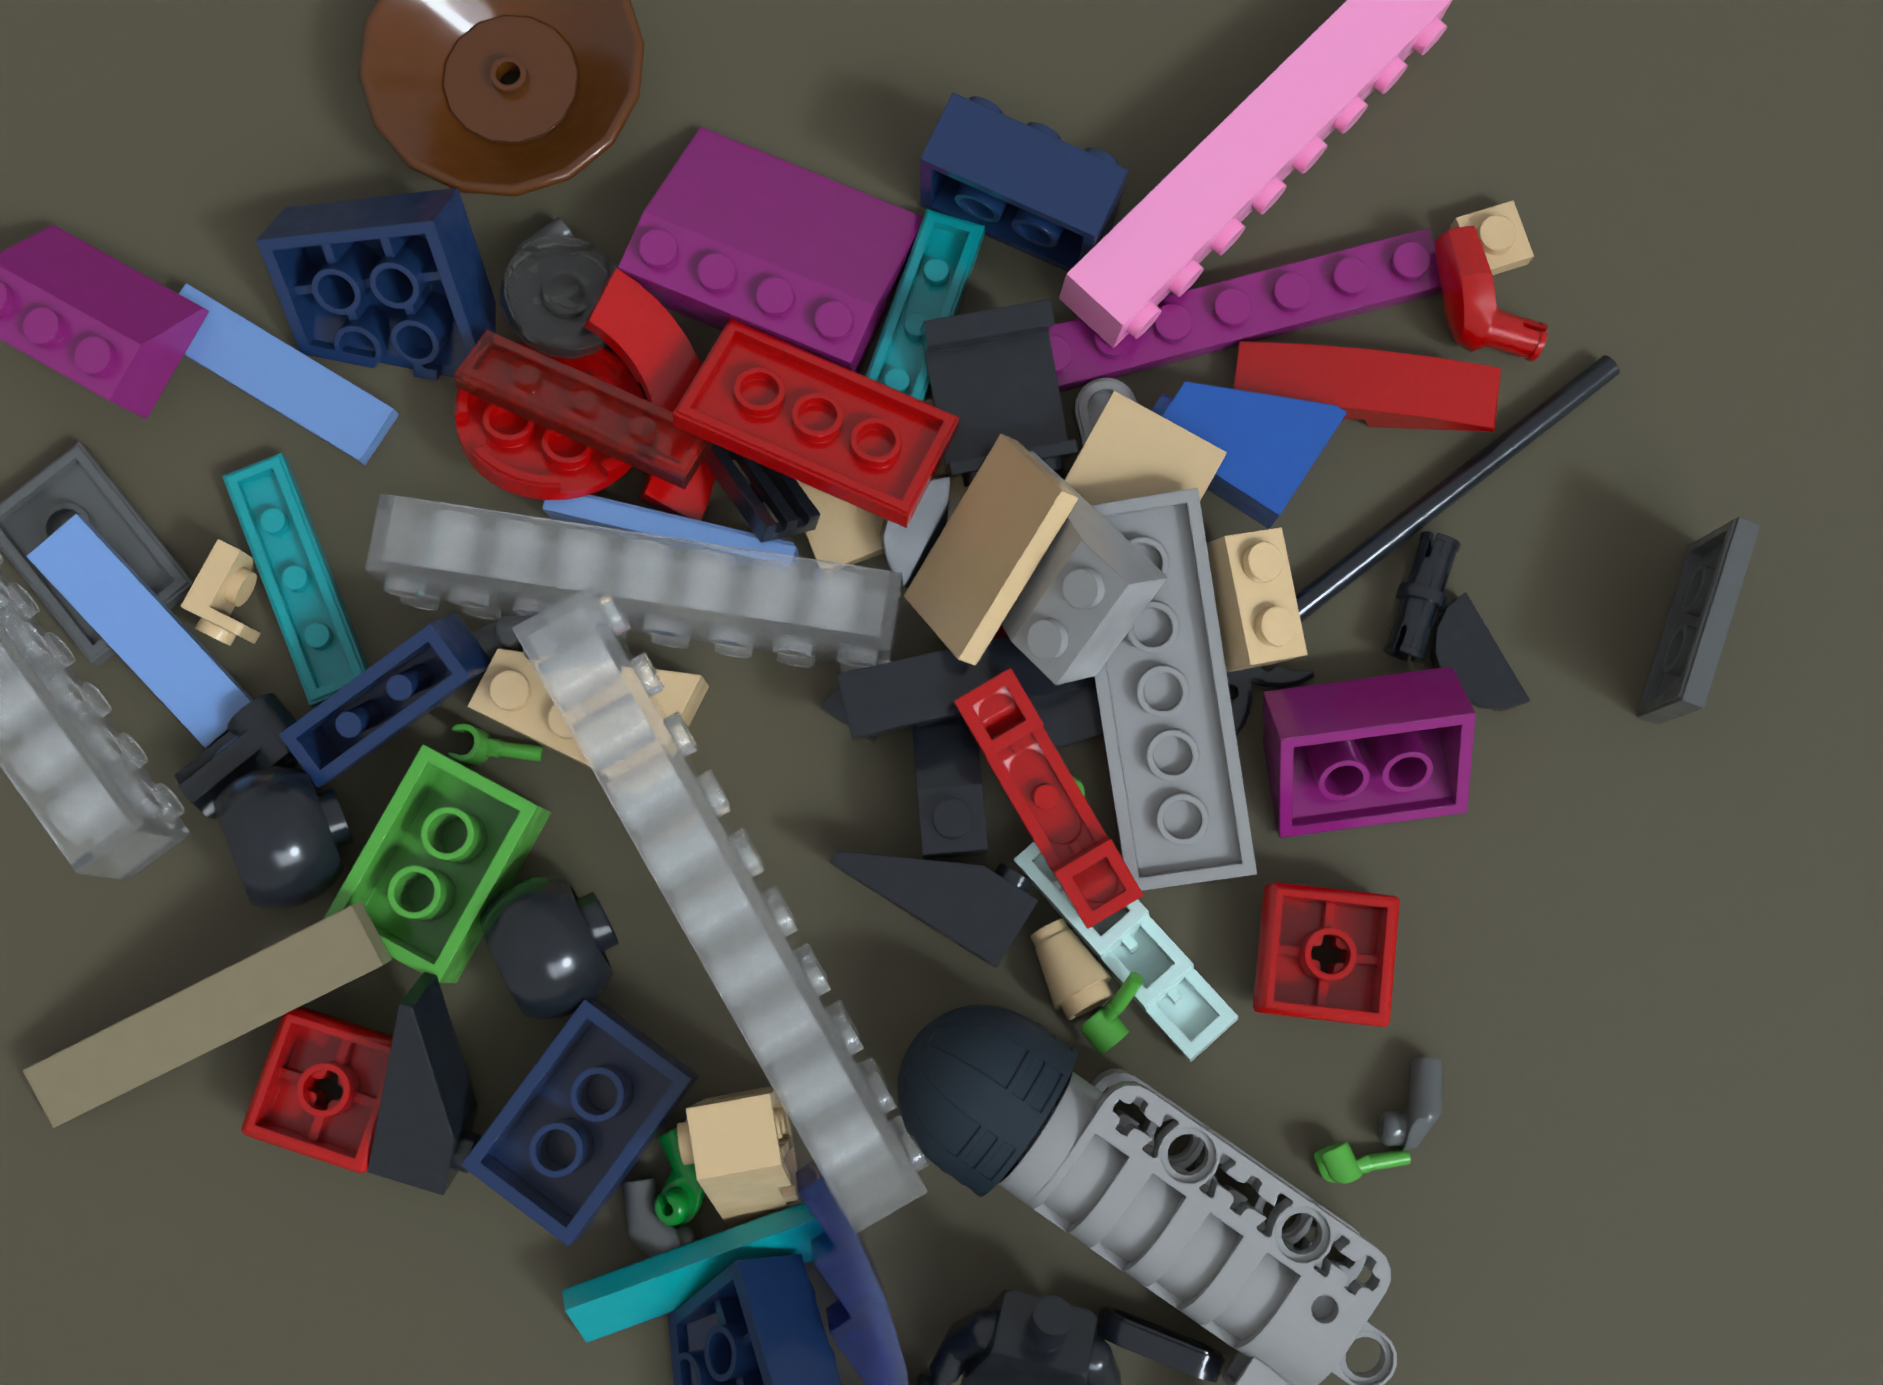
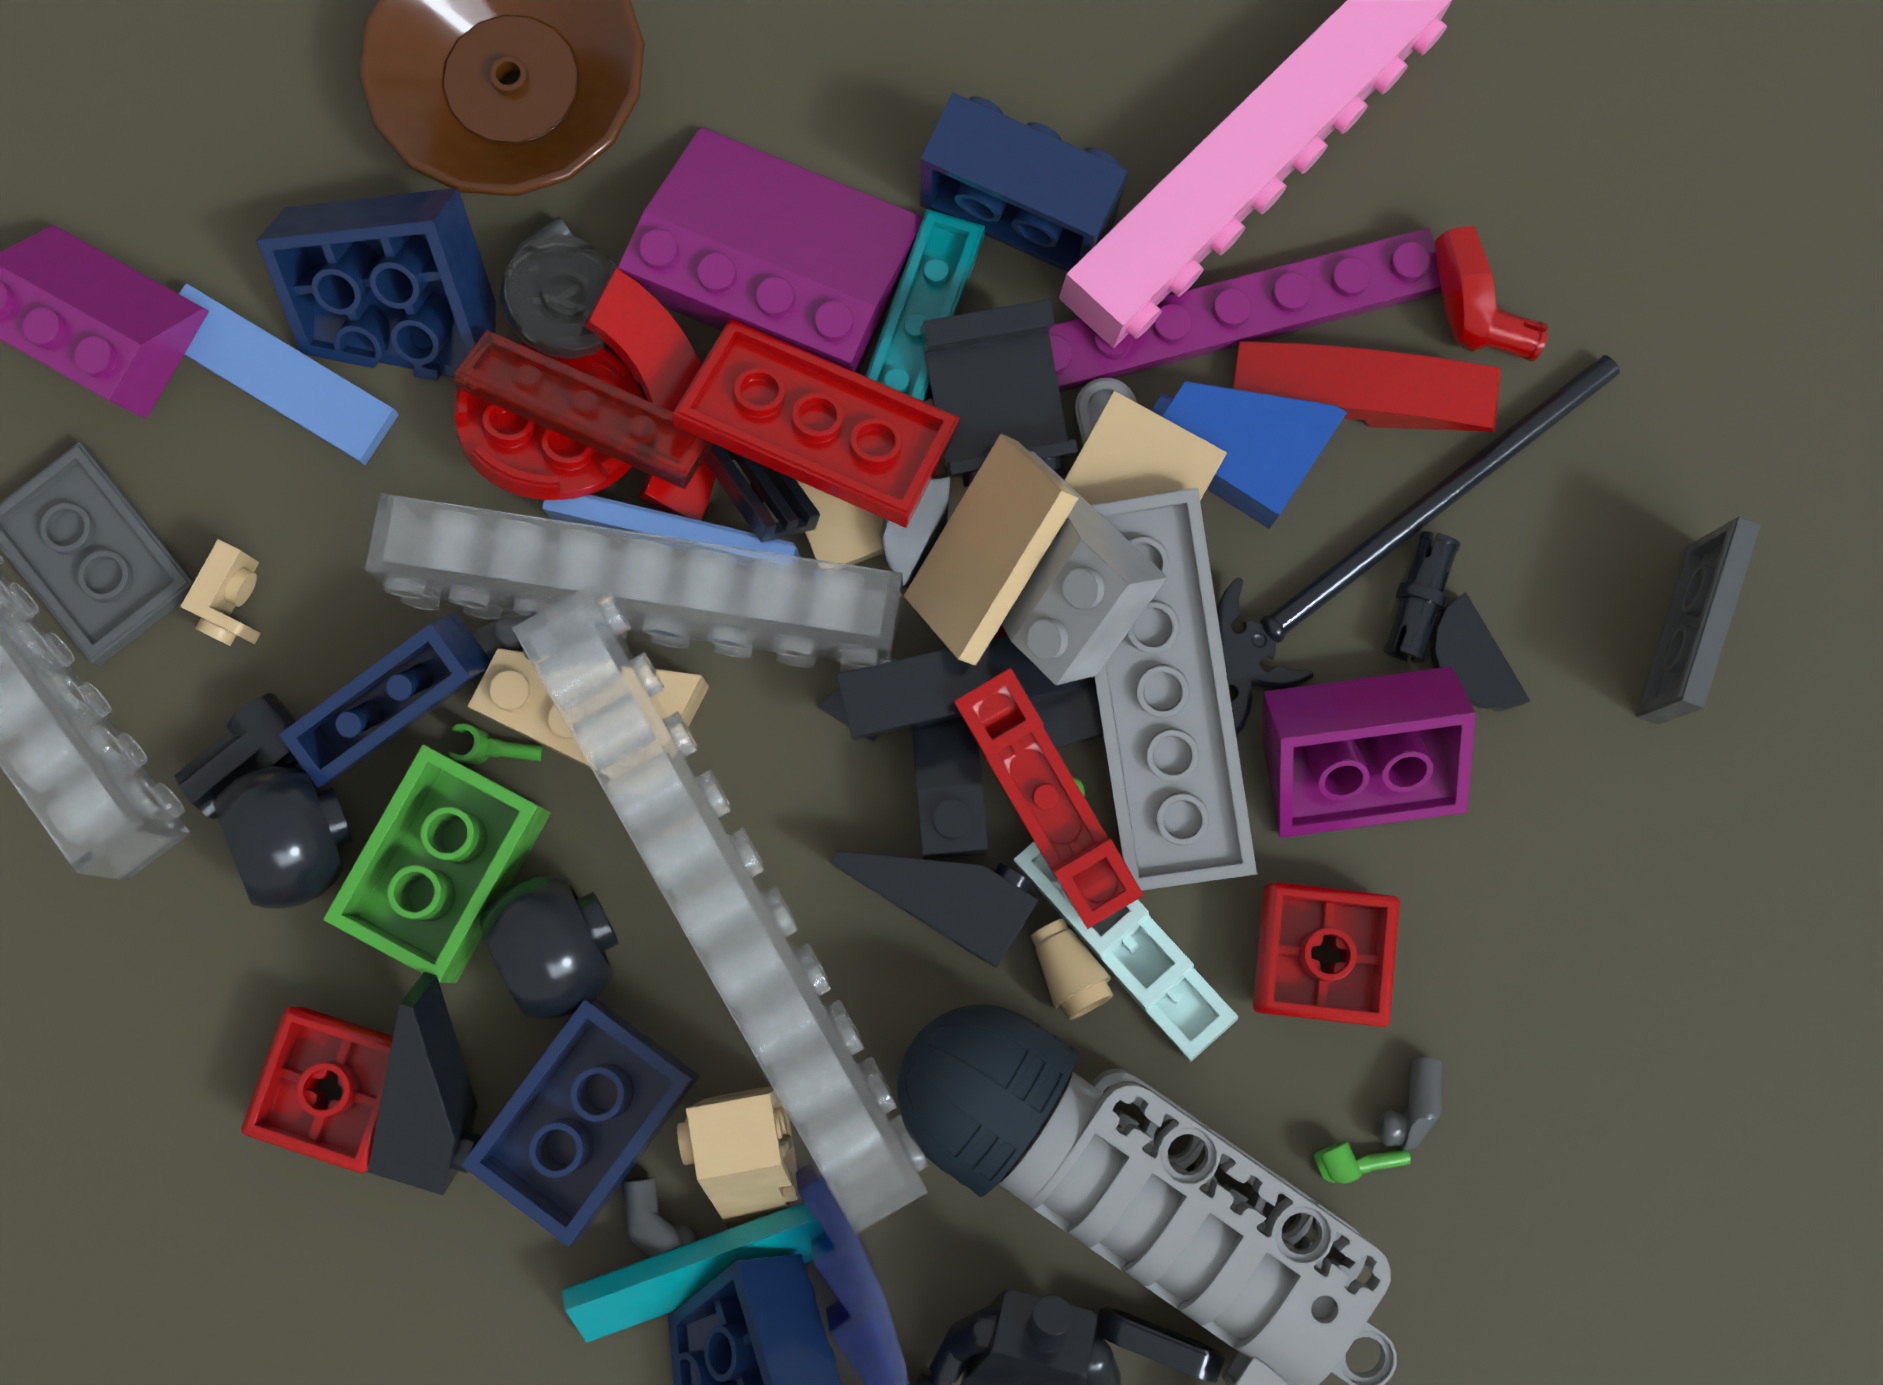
(140, 629): medium blue tile -> none
(208, 1014): dark tan tile -> none
(296, 576): teal tile -> none
(681, 1192): green arm -> none
(1105, 1027): bright green hand -> none
(1255, 599): tan brick -> none
(1500, 236): tan plate -> none

